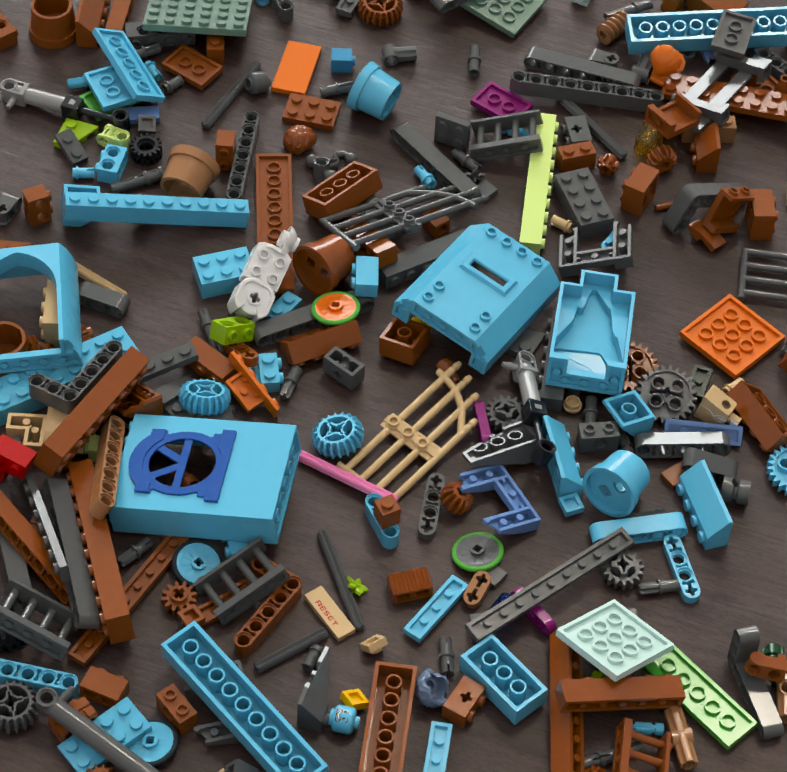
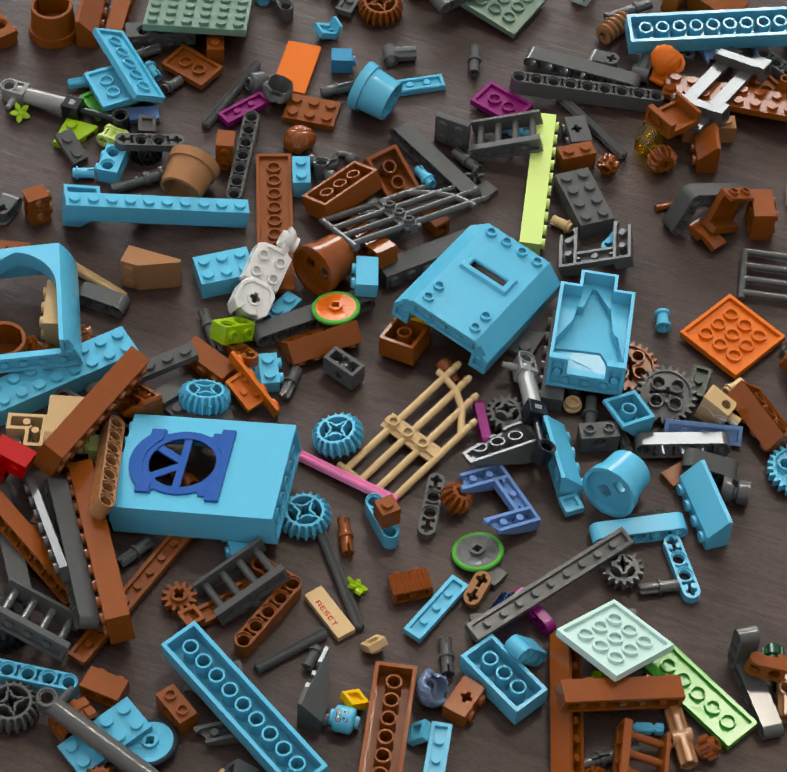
(20, 112): none -> lime plant
(66, 397): dark grey beam -> none
(149, 140): none -> dark grey beam
(149, 270): none -> medium nougat slope
(191, 552): medium azure wheel -> none
(235, 113): none -> magenta plate
(278, 89): none -> dark grey hair
(300, 175): none -> medium azure brick
(306, 521): none -> medium azure gear
(328, 30): none -> medium azure bracket
(345, 536): none -> dark orange pin
(393, 171): none -> dark orange slope
(419, 732): none -> medium azure plate
(422, 84): none -> medium azure tile
(525, 650): none -> medium azure beam
(639, 189): dark orange brick -> none
(662, 320): none -> medium azure bush
(708, 747): none -> dark orange gear
(733, 33): dark grey plate -> none

